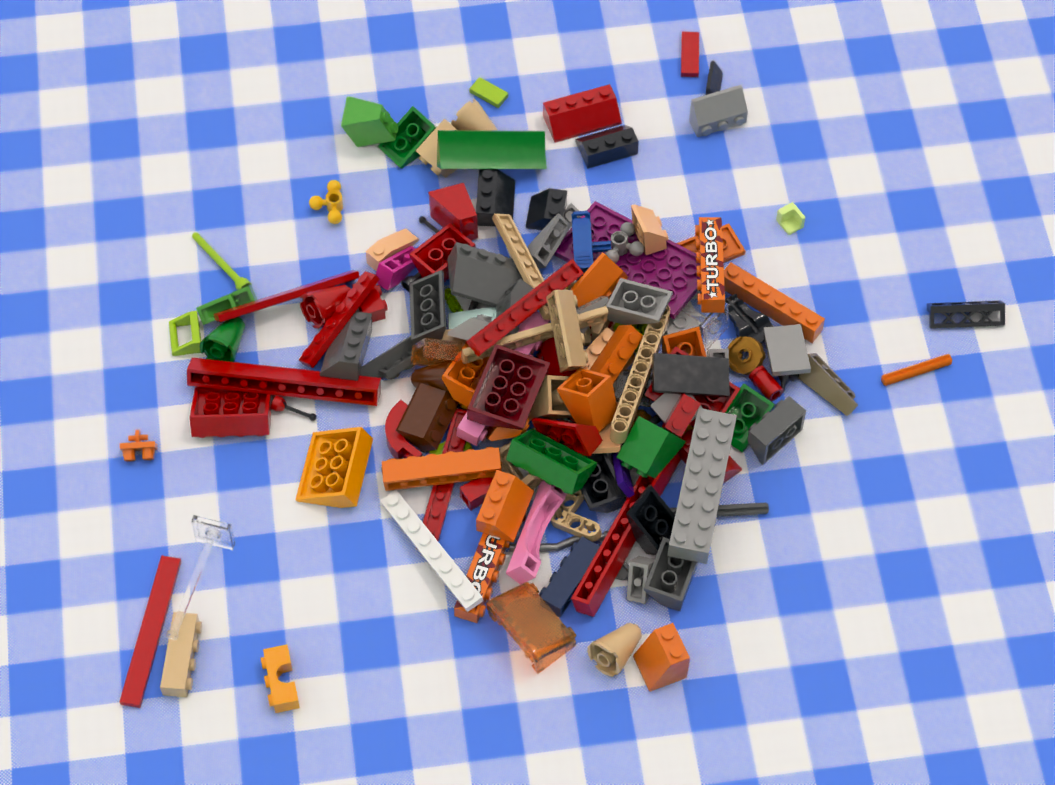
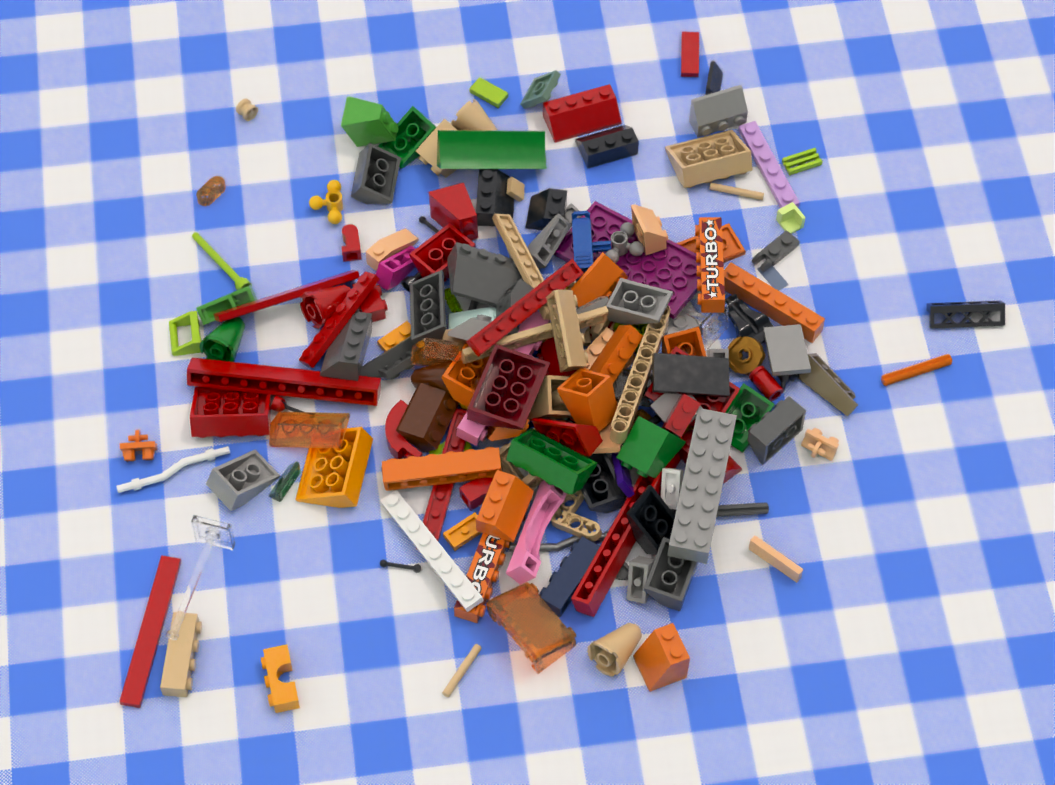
(137, 483): none -> white bar
(212, 192): none -> clear orange beam
(241, 479): none -> light grey slope
(246, 109): none -> tan wheel
(285, 481): none -> clear green slope
(308, 429): none -> clear orange slope
(351, 239): none -> red leg
(375, 176): none -> dark grey slope
(395, 336): none -> light orange plate
(416, 568): none -> black hinge
(461, 670): none -> tan bar
(462, 532): none -> light orange plate
(515, 189): none -> tan tile
(540, 89): none -> sand green plate
(671, 486): none -> white plate
(709, 158): none -> tan slope
(736, 191): none -> tan bar
(768, 164): none -> lavender plate
(774, 278): none -> sand blue sticker
(775, 559): none -> light nougat tile
(776, 250): none -> dark grey hinge
(800, 159): none -> lime tile
(819, 444): none -> light nougat hips

